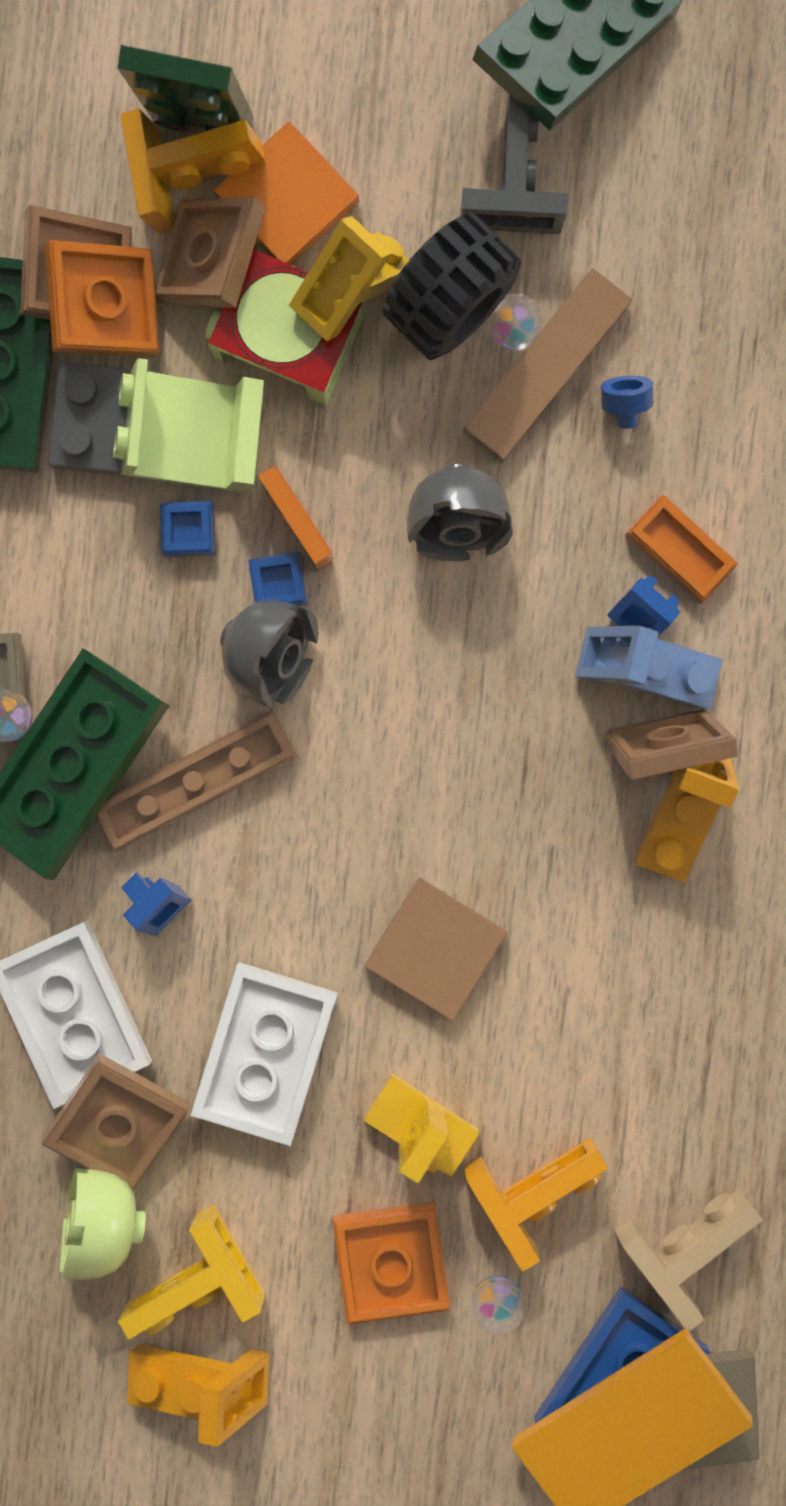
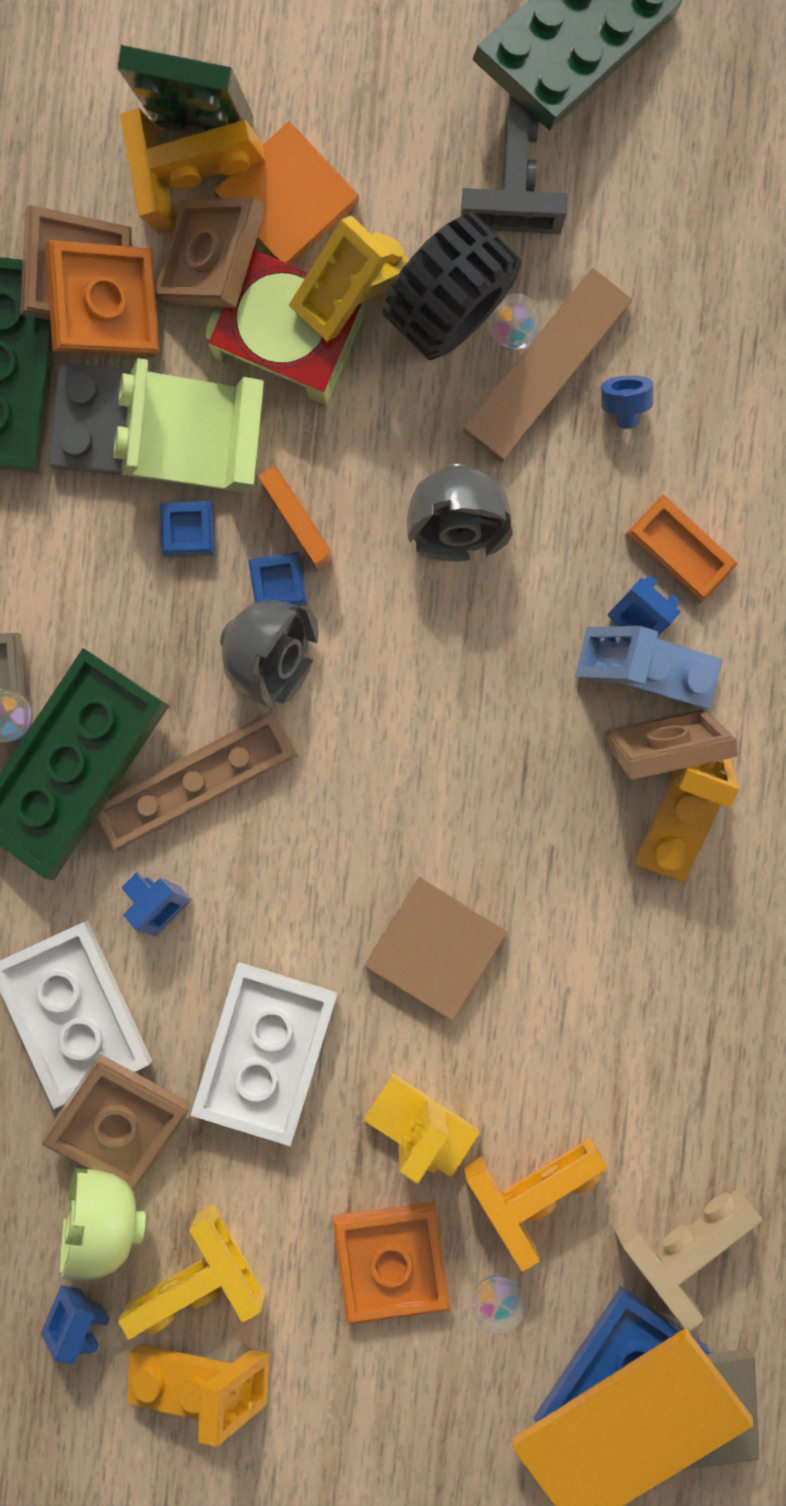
(69, 1323): none -> blue tile

